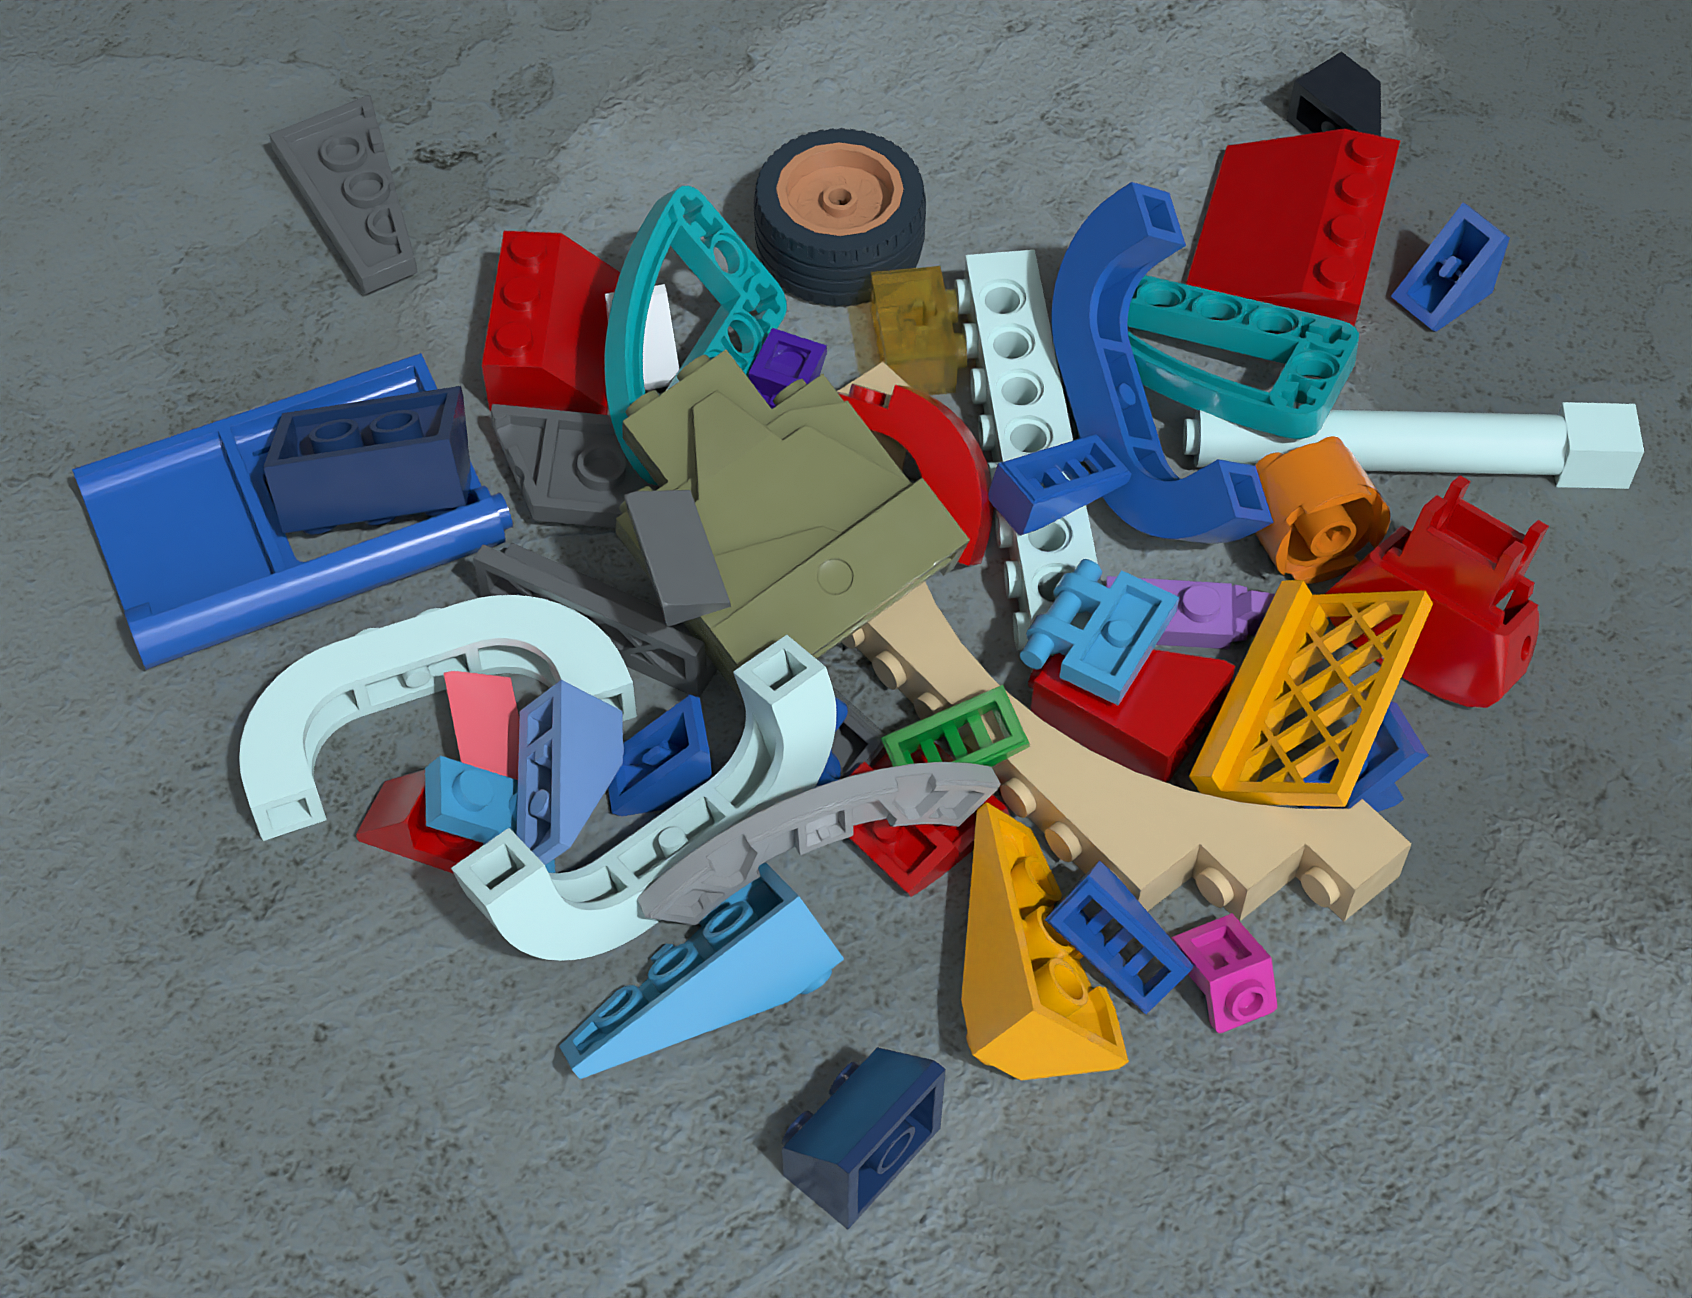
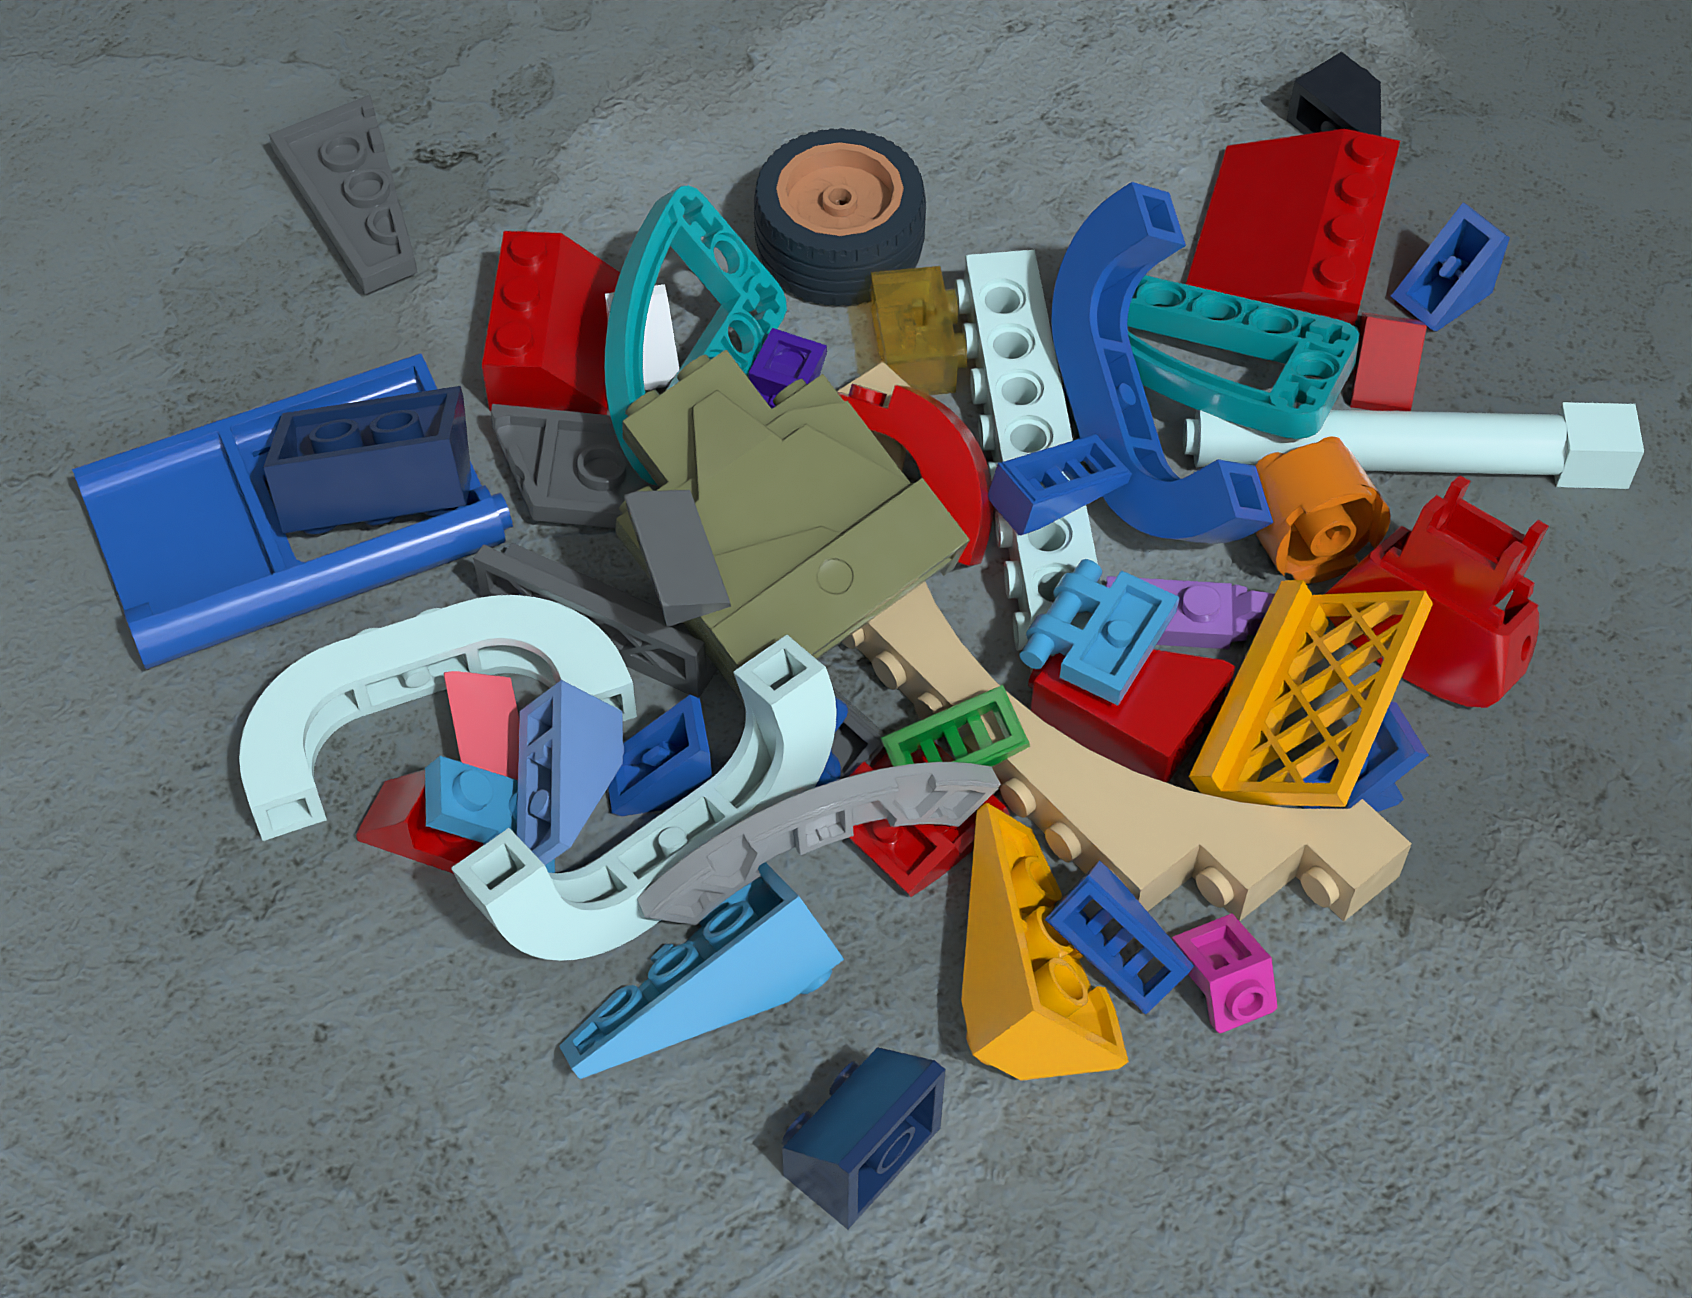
(1387, 362): none -> slope

